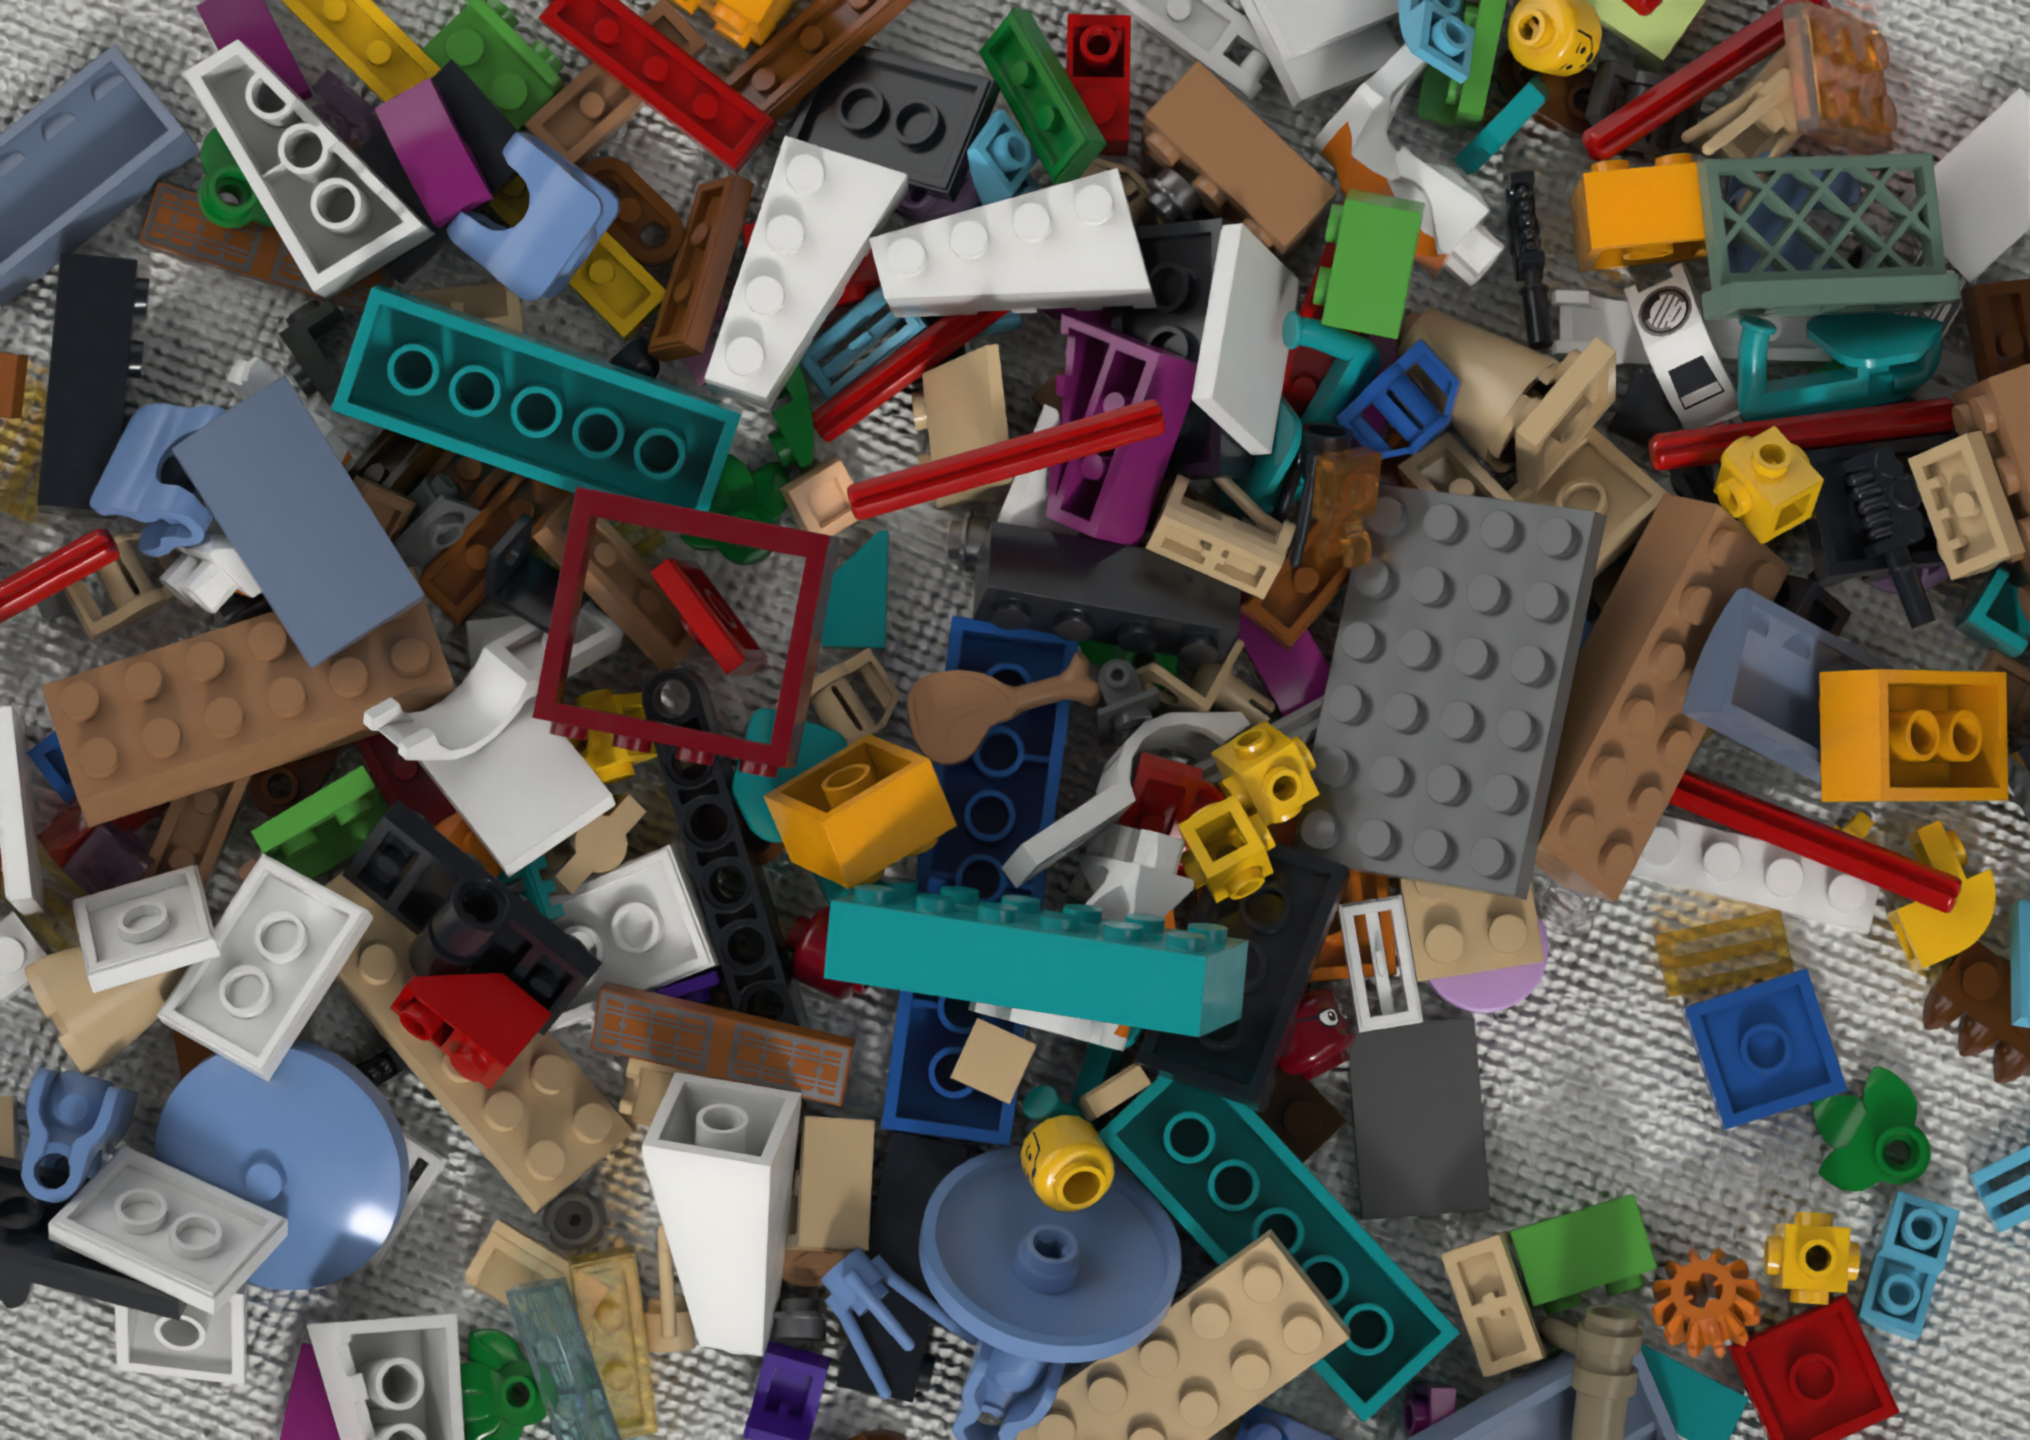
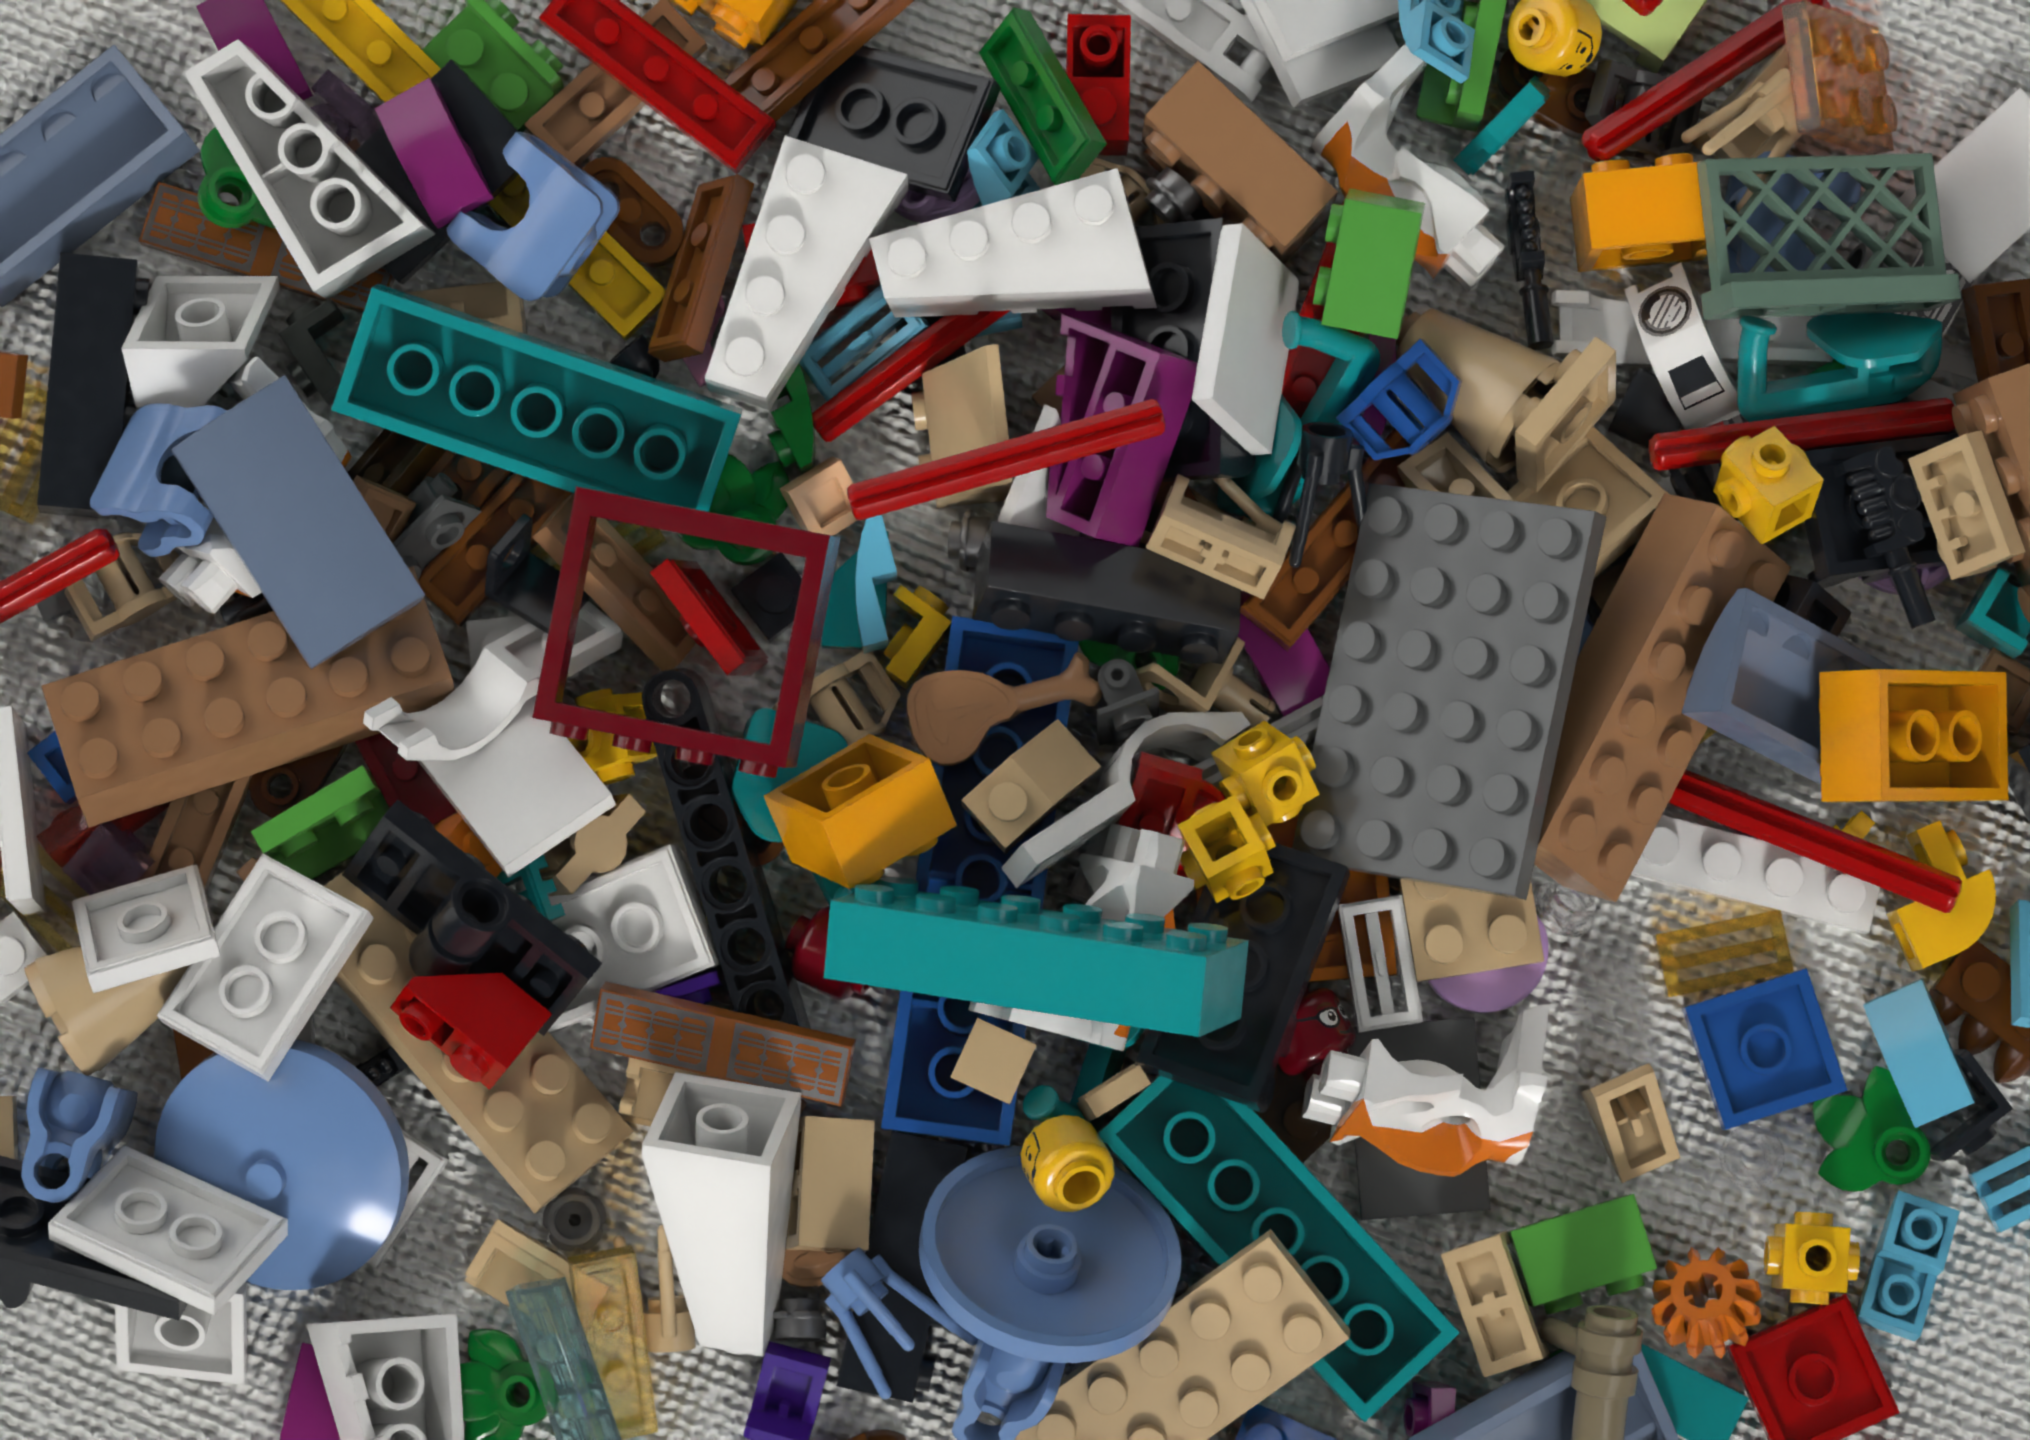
(194, 336): none -> white slope
(770, 596): none -> black plate
(873, 567): none -> medium azure slope
(914, 647): none -> yellow bracket
(1029, 785): none -> tan slope
(1343, 495): clear orange plate -> none
(1429, 1112): none -> white hips
(1632, 1122): none -> tan slope
(1918, 1053): none -> medium azure slope
(1978, 1128): none -> black bracket

